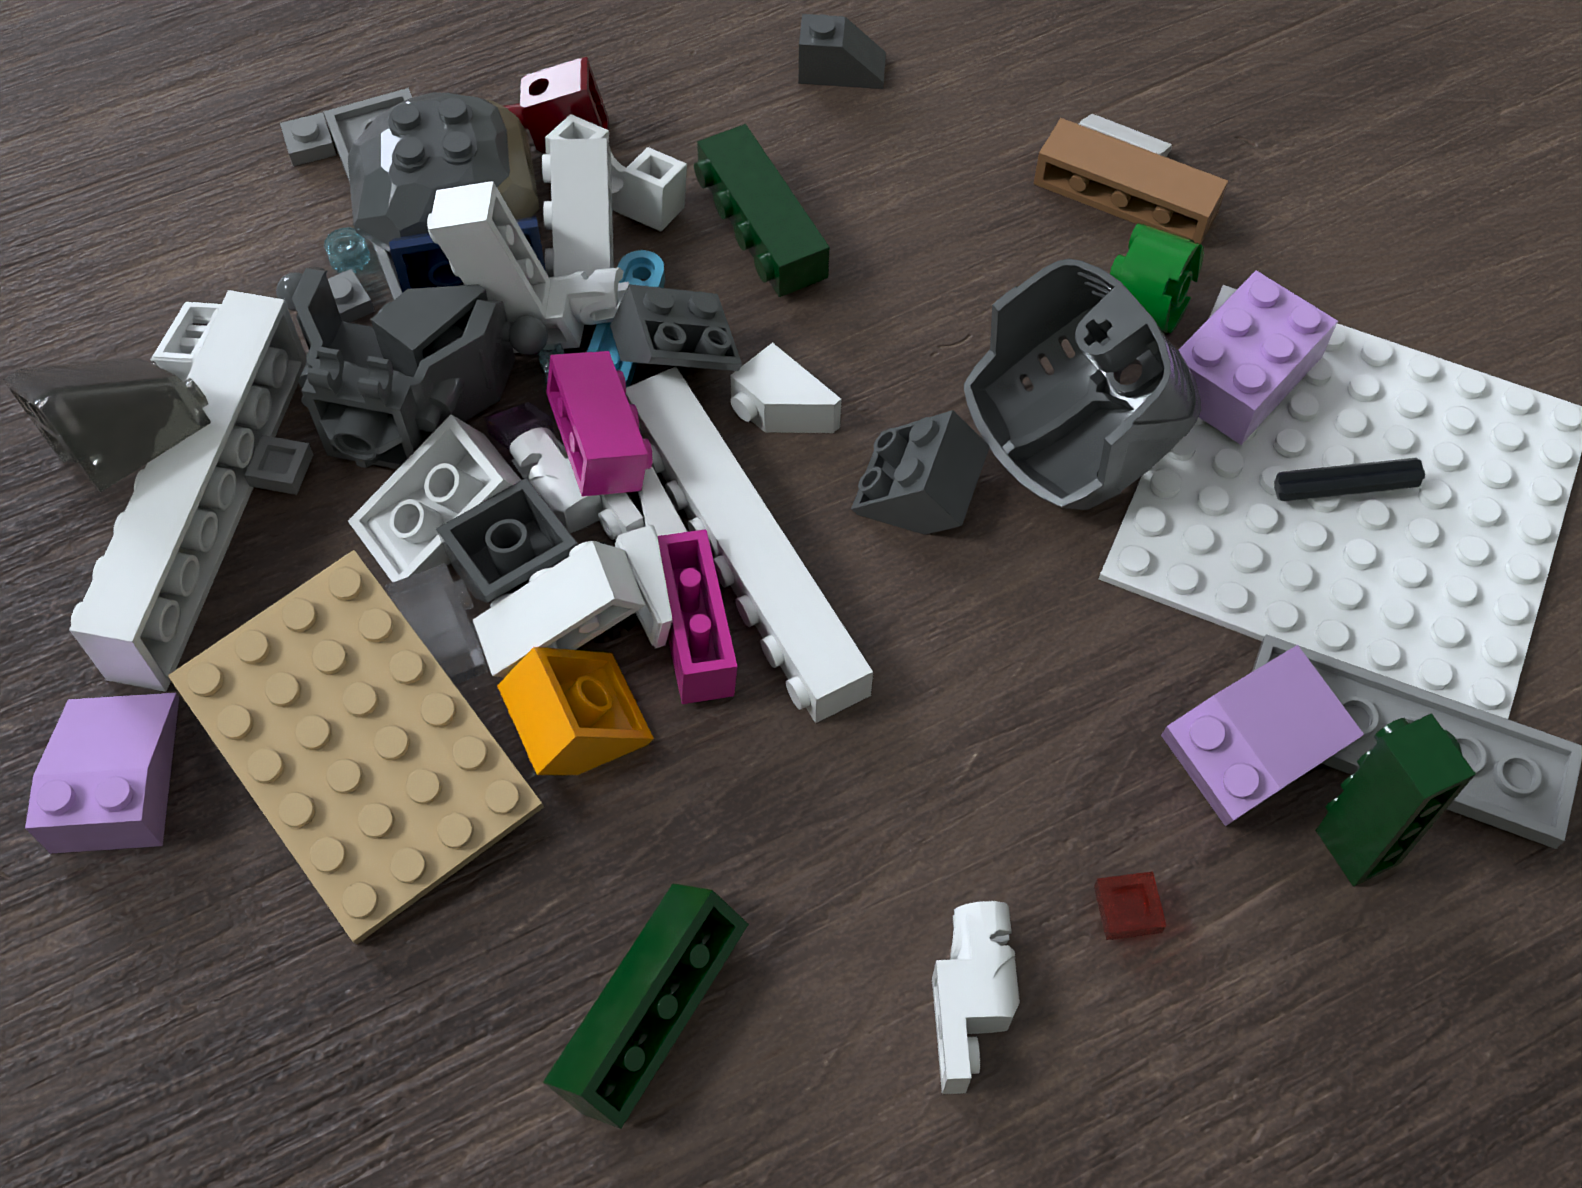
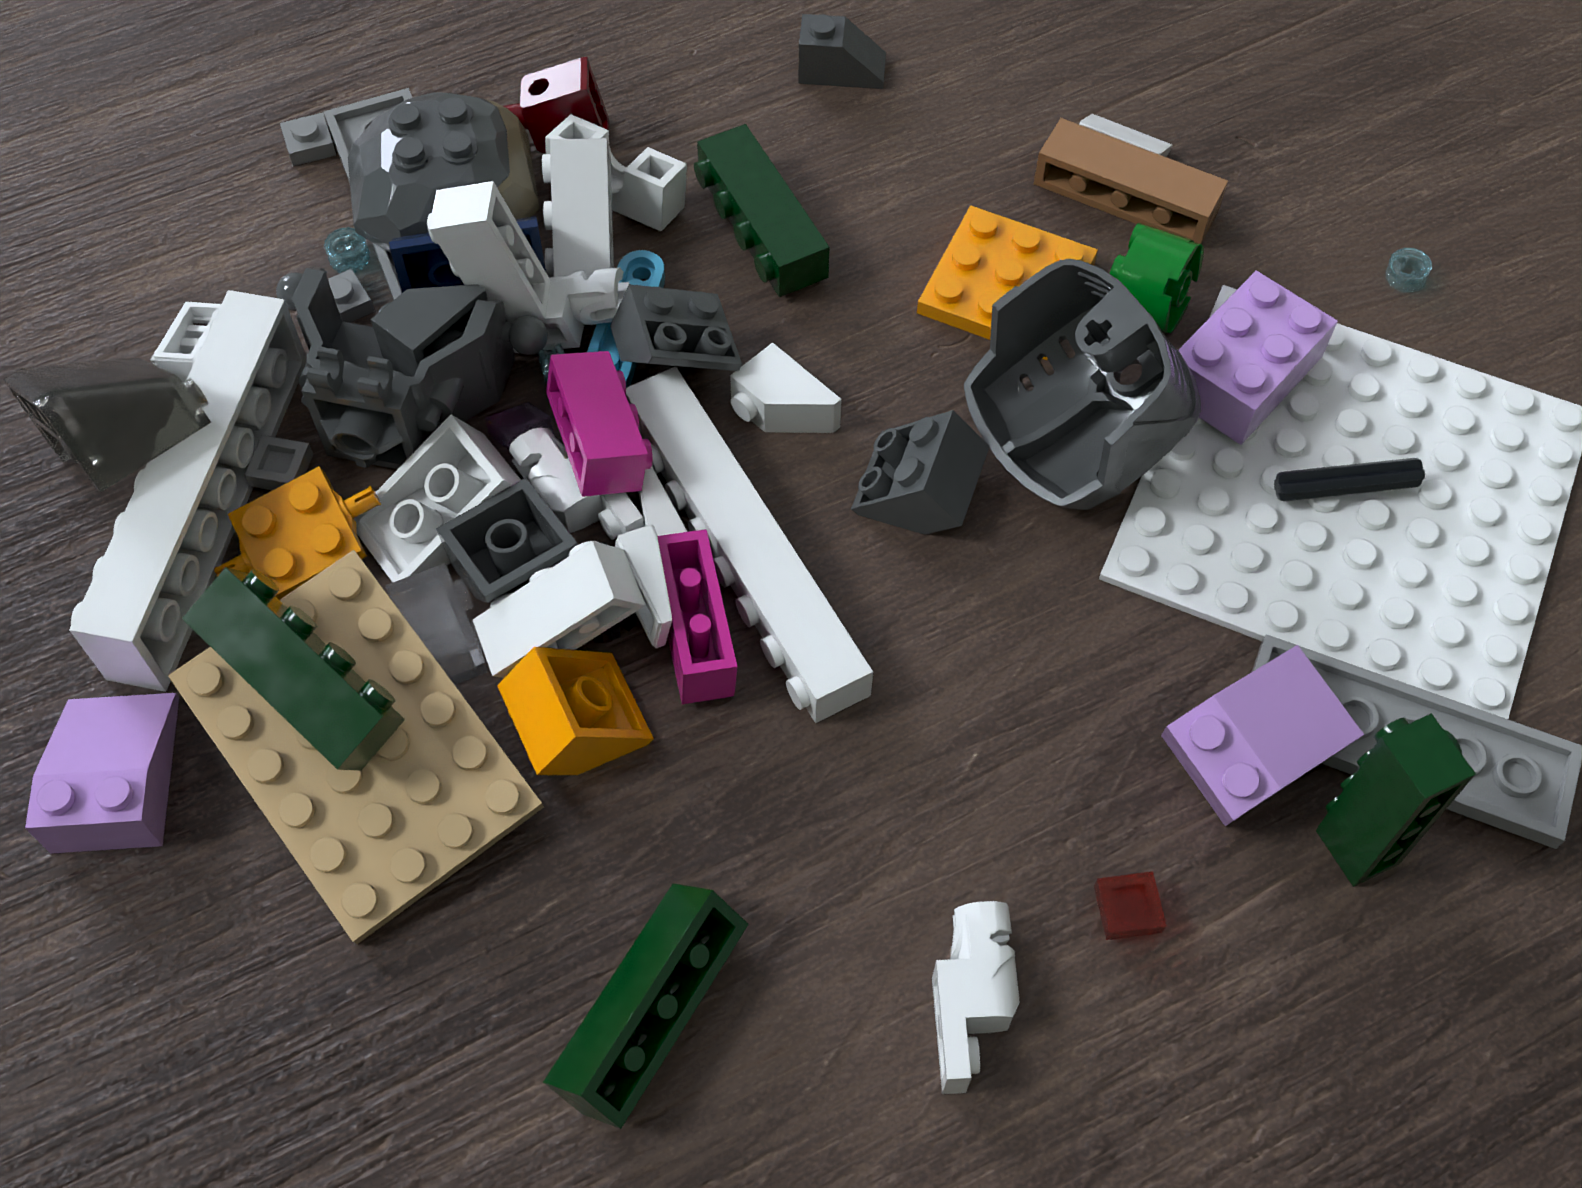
(294, 668): none -> dark green brick
(298, 530): none -> light orange plate
(985, 263): none -> light orange plate
(1409, 258): none -> clear light blue bush

